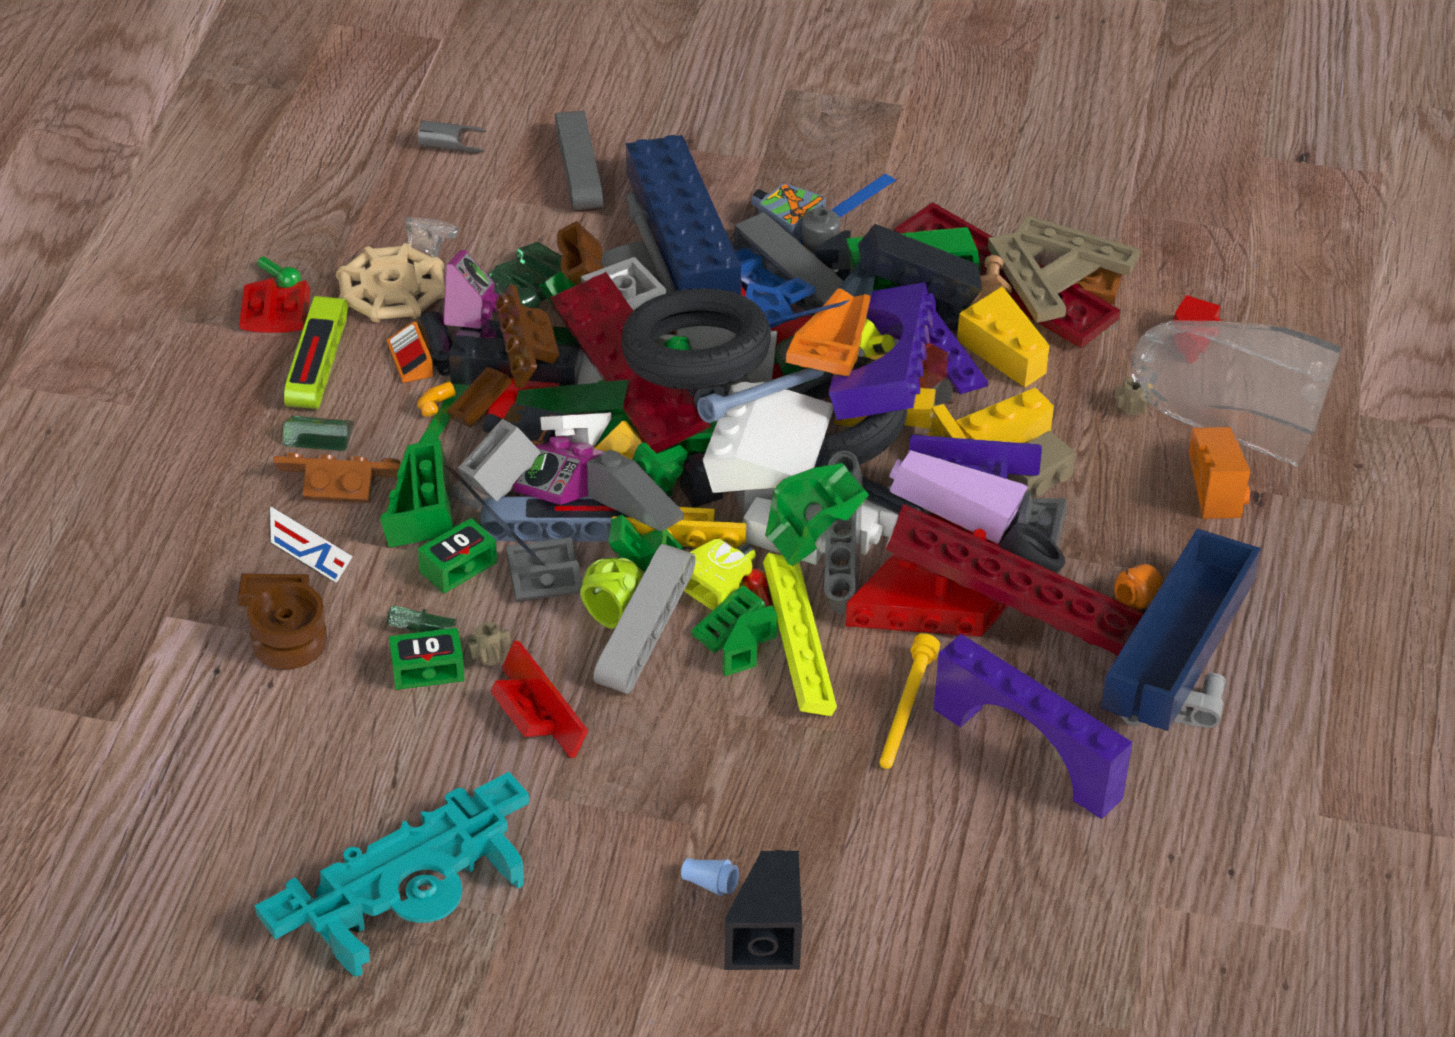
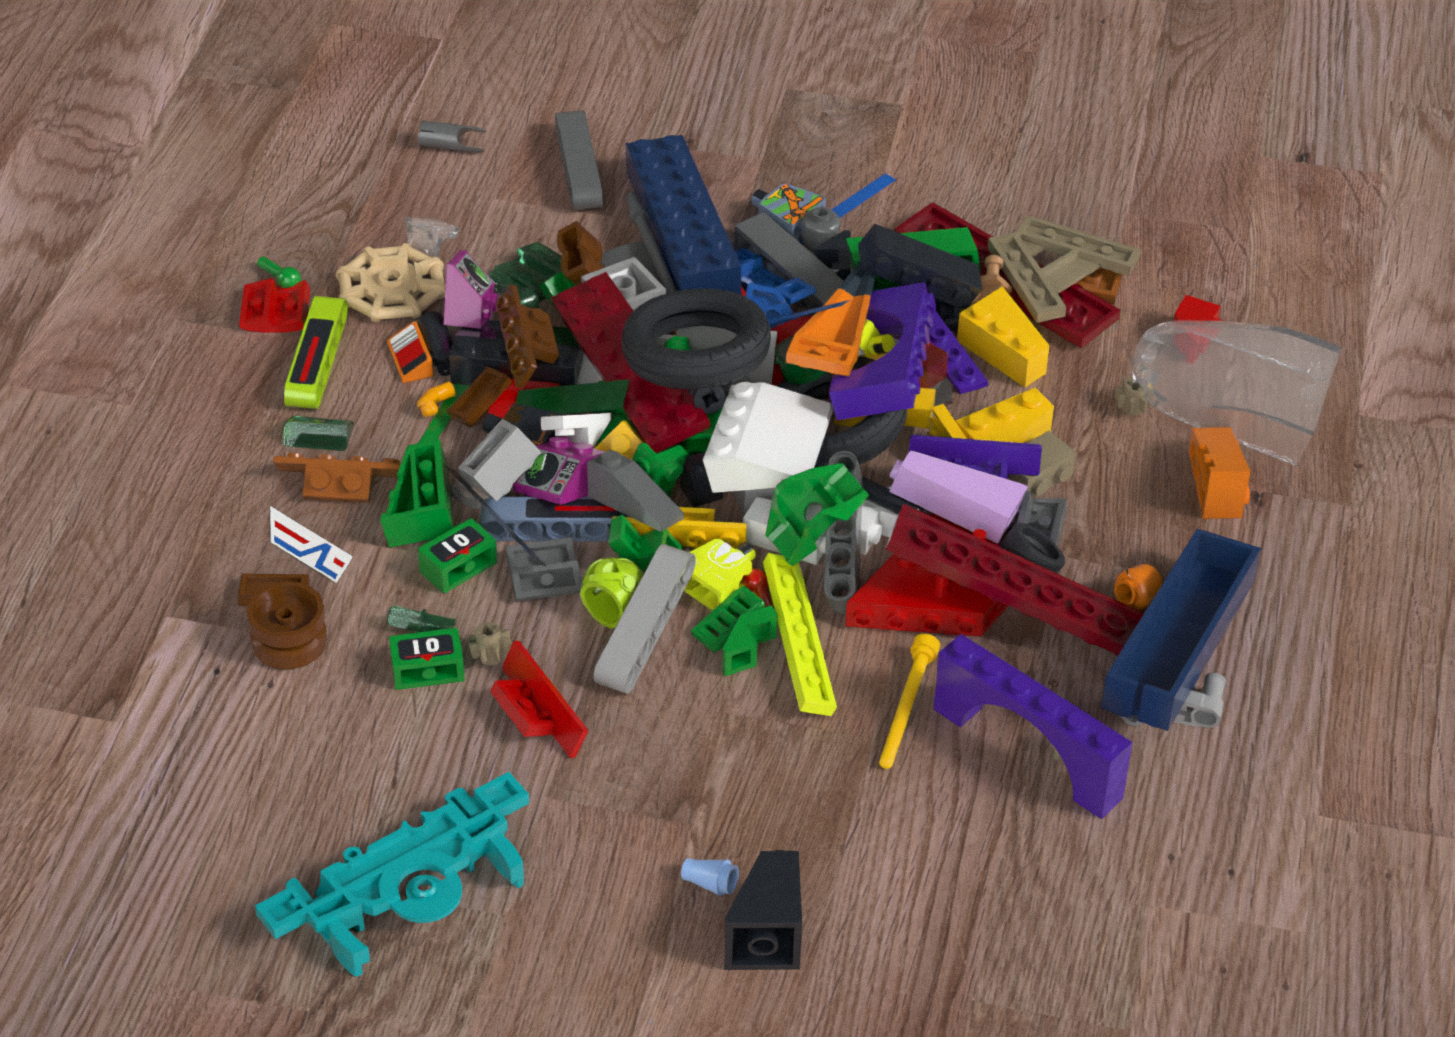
(715, 406): sand blue piece -> none

